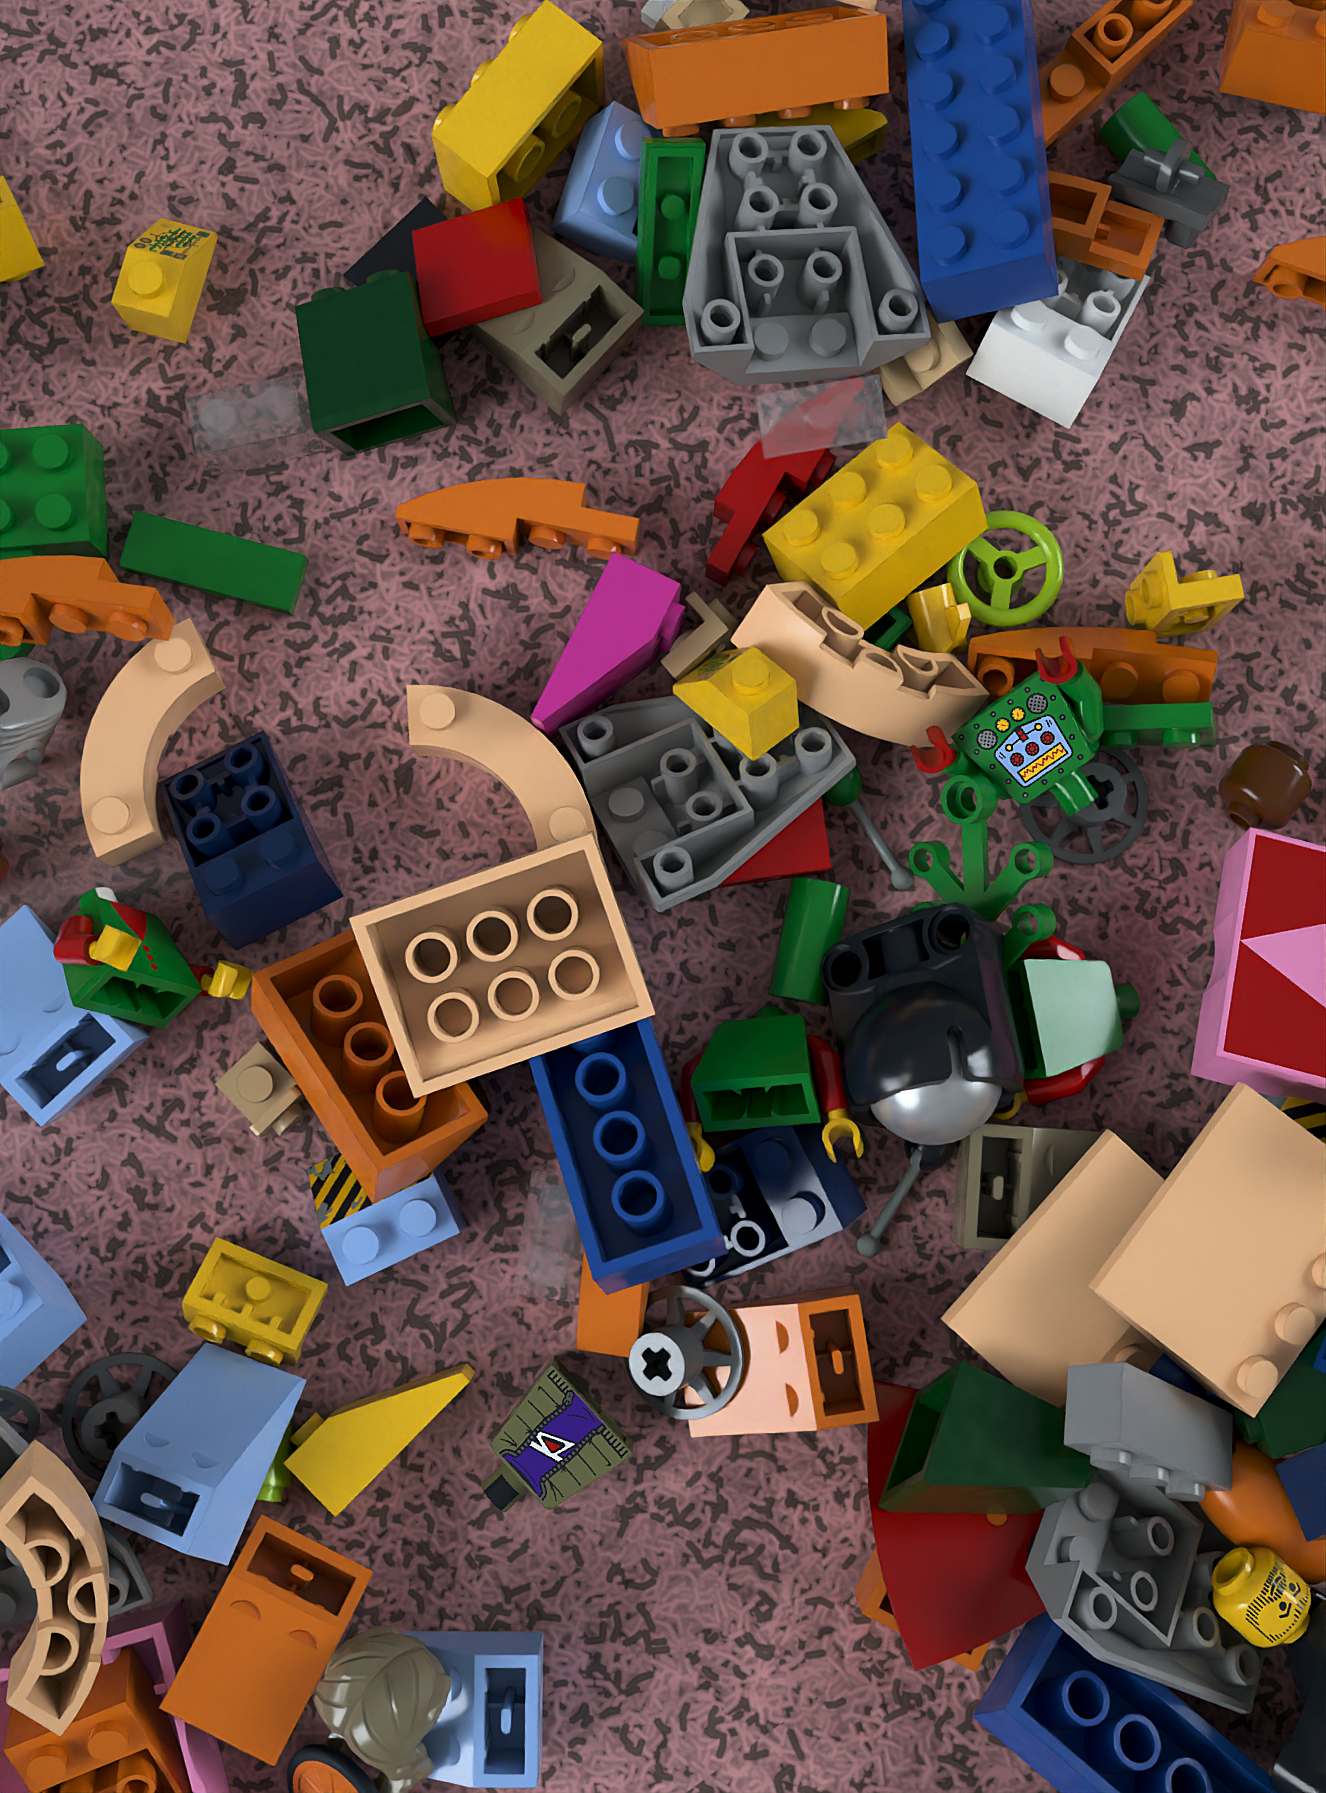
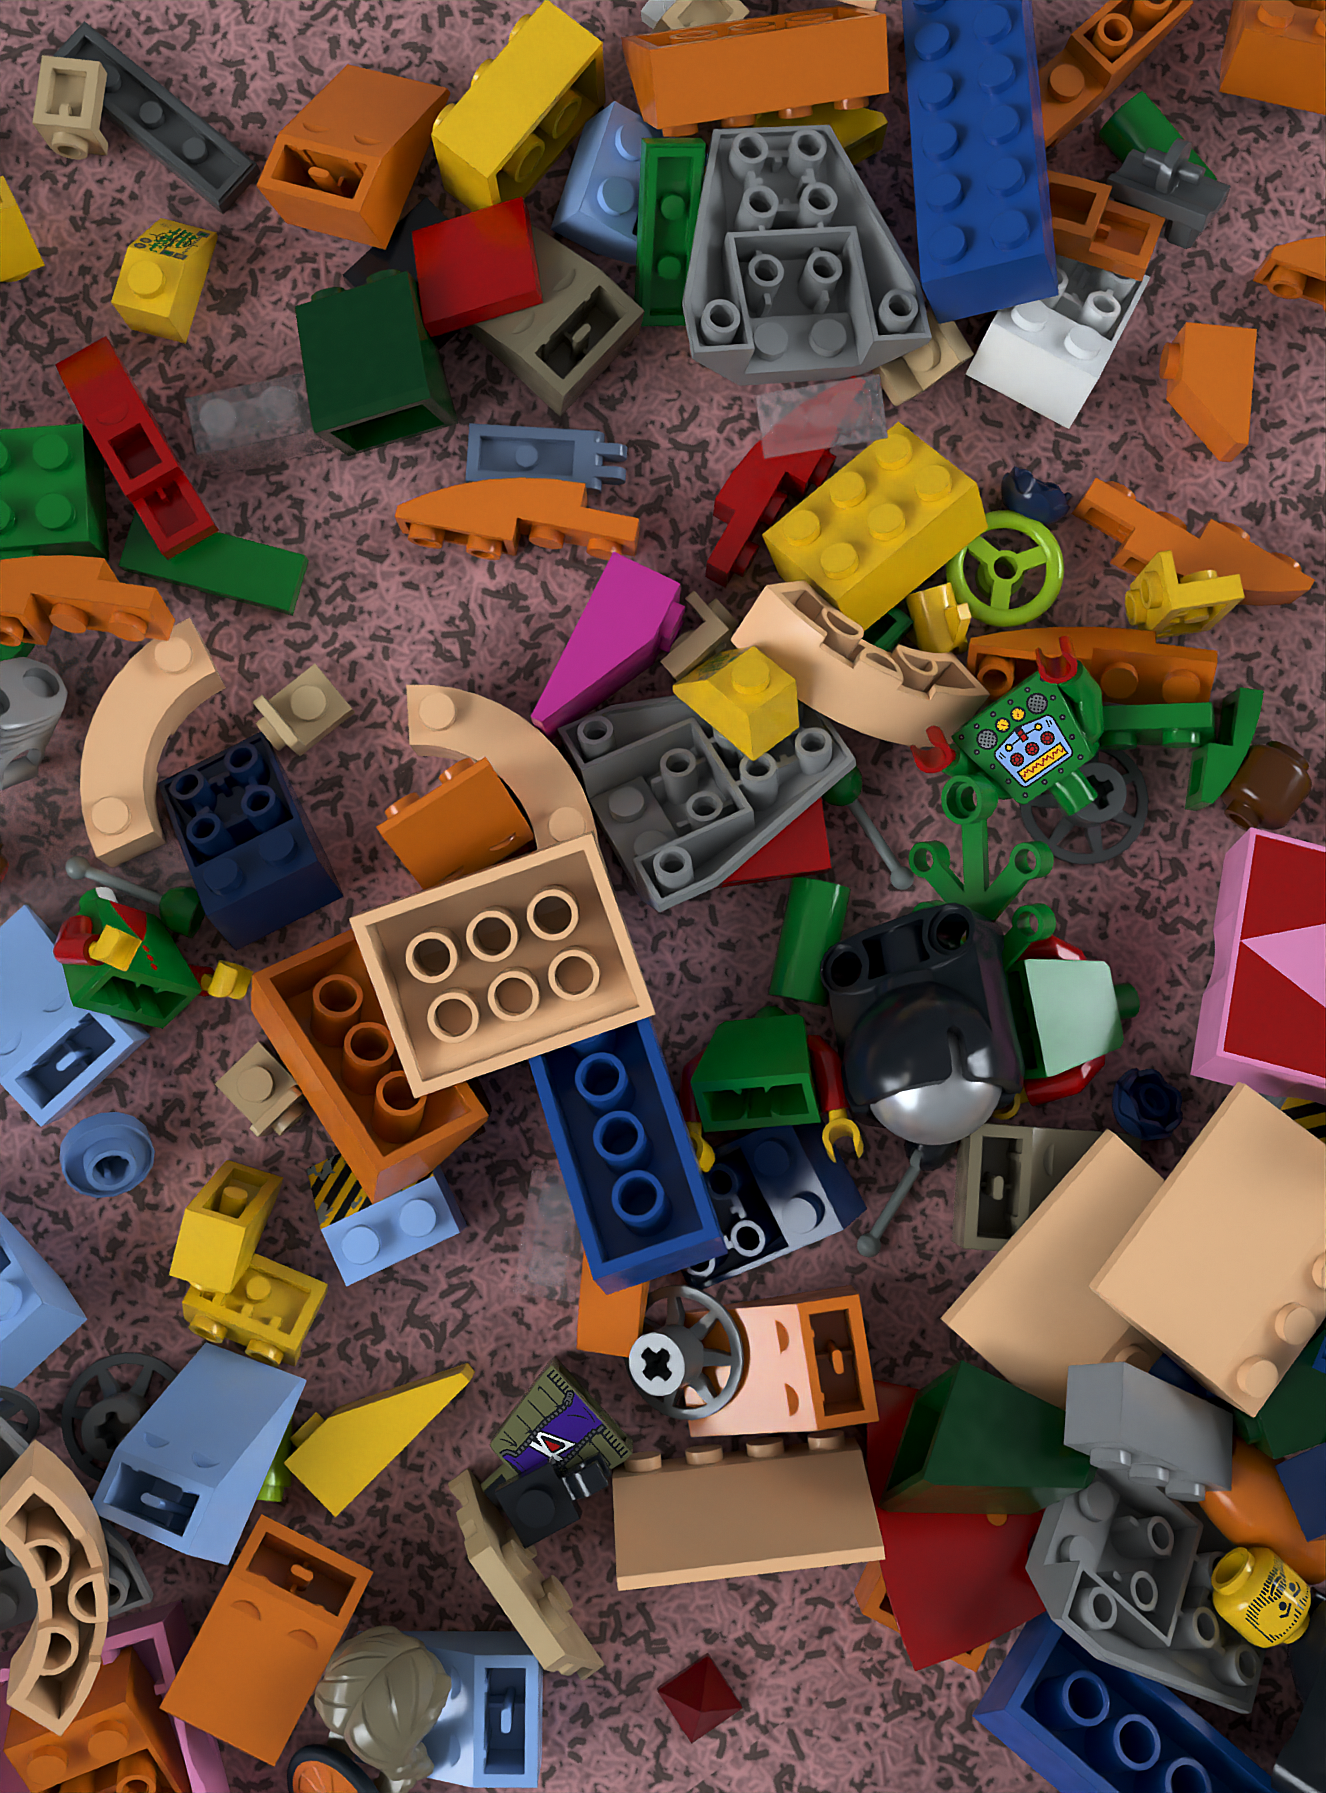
(71, 106): none -> tan bracket
(106, 1154): none -> medium blue plate
(135, 448): none -> red slope
(164, 124): none -> dark grey tile
(178, 907): none -> hinge
(224, 1227): none -> yellow slope
(302, 712): none -> tan bracket
(353, 155): none -> orange slope
(457, 826): none -> orange slope
(530, 1601): none -> tan wing
(543, 453): none -> sand blue hinge
(546, 1498): none -> black plate
(699, 1698): none -> dark red slope
(743, 1511): none -> light nougat slope
(1034, 497): none -> dark blue plate
(1146, 1105): none -> dark blue plate
(1212, 383): none -> orange slope
(1216, 546): none -> orange slope
(1217, 764): none -> green slope

